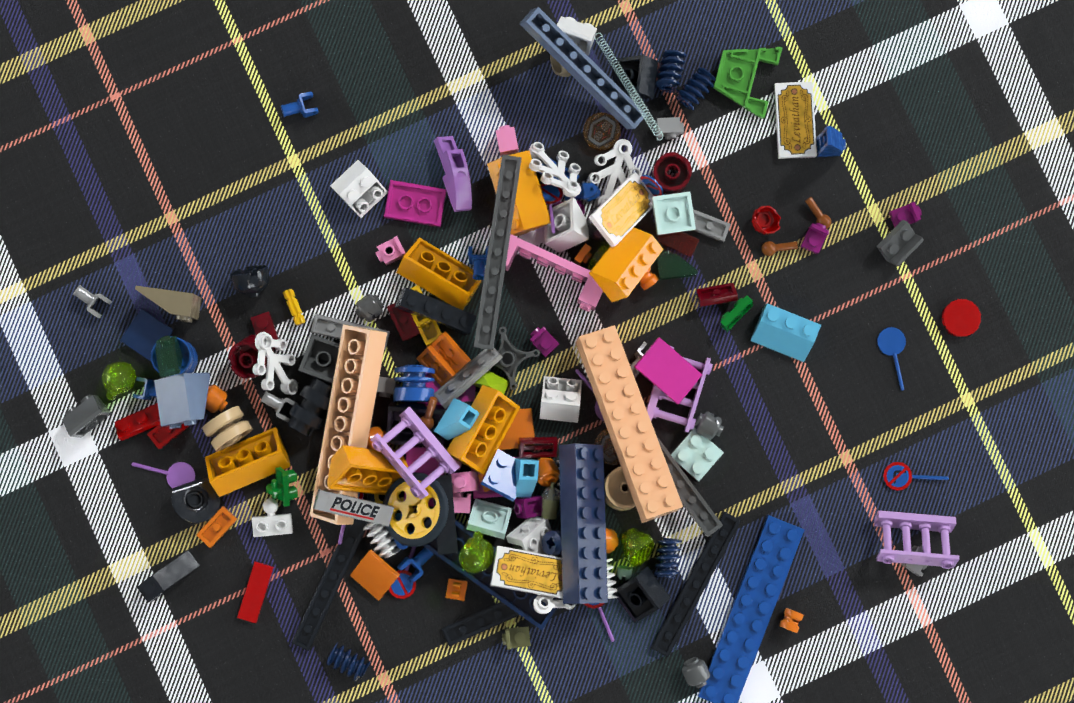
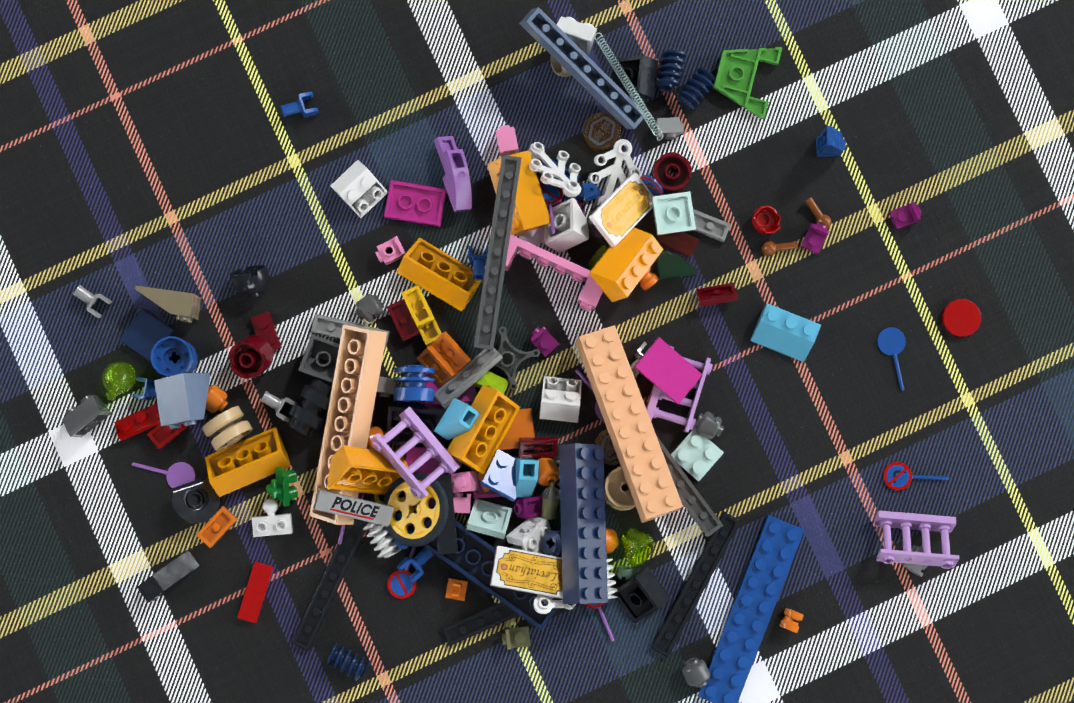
(168, 356): clear green slope -> none
(264, 343): white plant -> none
(294, 307): yellow axle -> none
(374, 575): orange slope -> none
(427, 418): dark orange bar -> none
(443, 313): black arch -> none
(476, 554): clear neon green piece -> none
(584, 255): orange plate -> none
(667, 557): dark blue piece -> none
(742, 306): green plate -> none
(795, 120): tile -> none
(899, 243): dark grey bracket -> none

